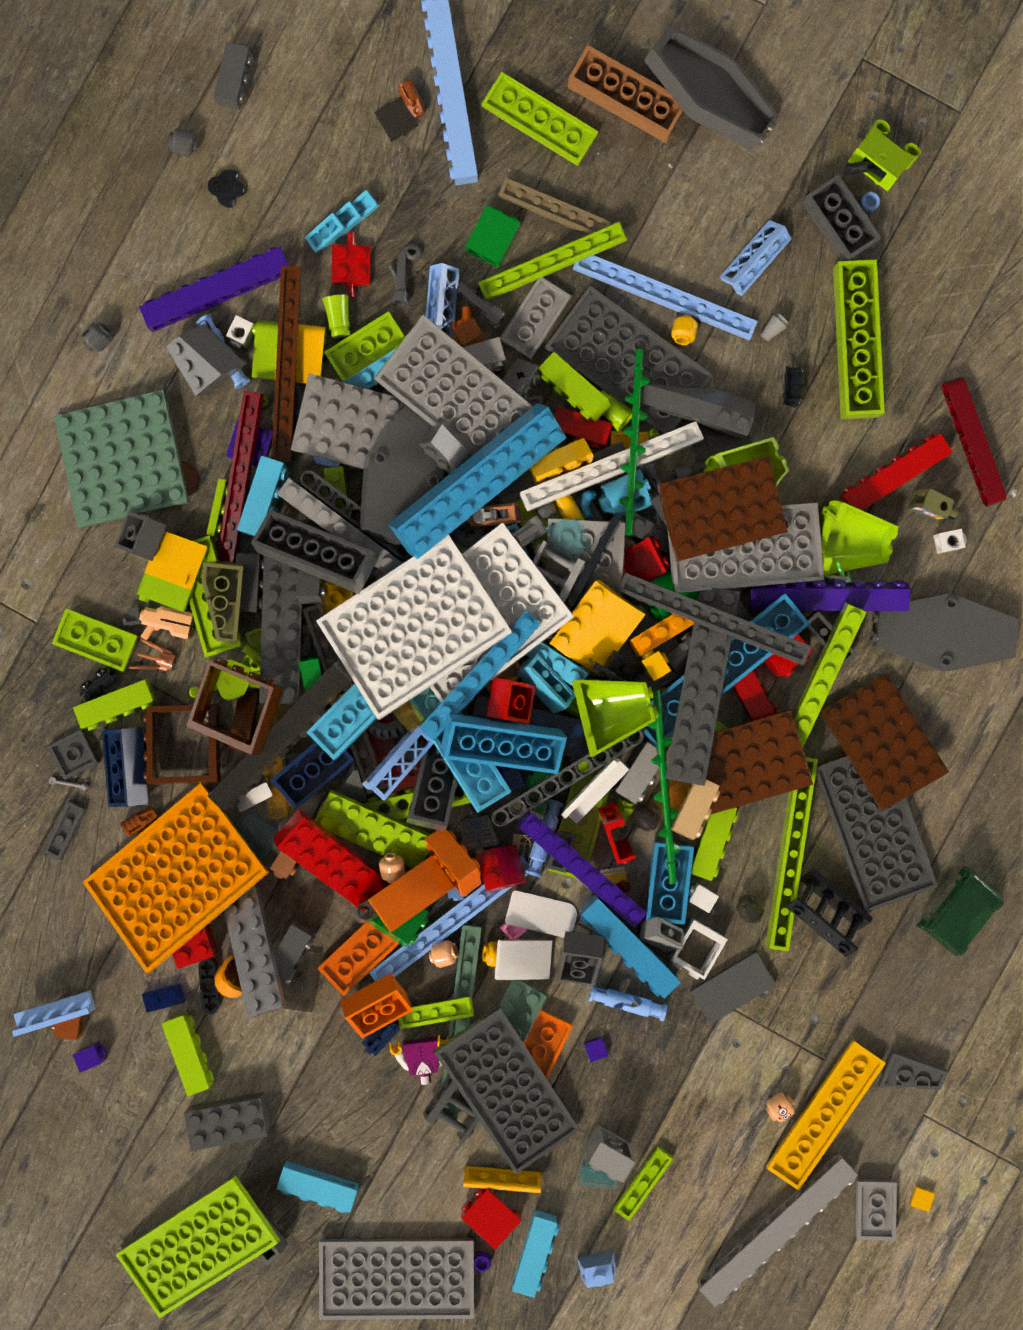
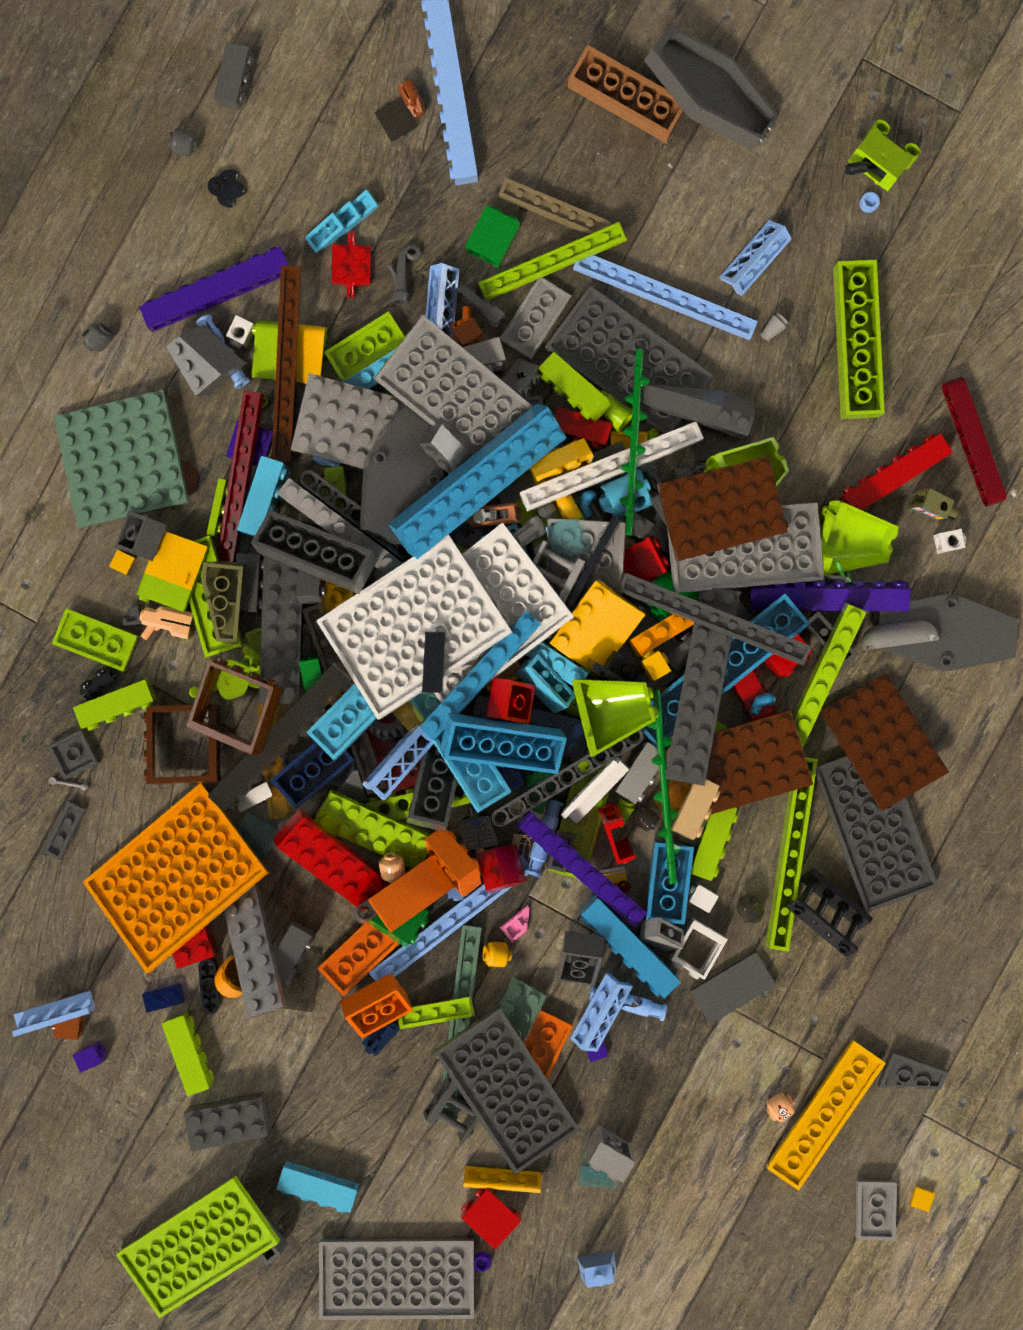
(122, 562): none -> yellow tile
(125, 767): dark blue slope -> none
(138, 821): dark orange hinge -> none
(165, 660): nougat plant -> none
(245, 716): reddish brown slope -> none
(284, 866): medium nougat brick -> none
(337, 315): lime plant -> none
(418, 1056): magenta torso -> none
(434, 662): none -> black tile
(444, 953): light nougat head -> none
(523, 959): white tile -> none
(534, 1253): medium azure brick -> none
(539, 119): lime plate -> none
(540, 914): white sticker -> none
(598, 1013): none -> light blue fence
(643, 1183): lime tile -> none
(684, 330): yellow head -> none
(762, 700): none -> dark azure arm
(776, 1229): light grey brick -> none
(792, 394): black hinge -> none
(841, 219): dark grey brick -> none
(899, 634): none -> light grey brick
(962, 912): clear green windscreen -> none

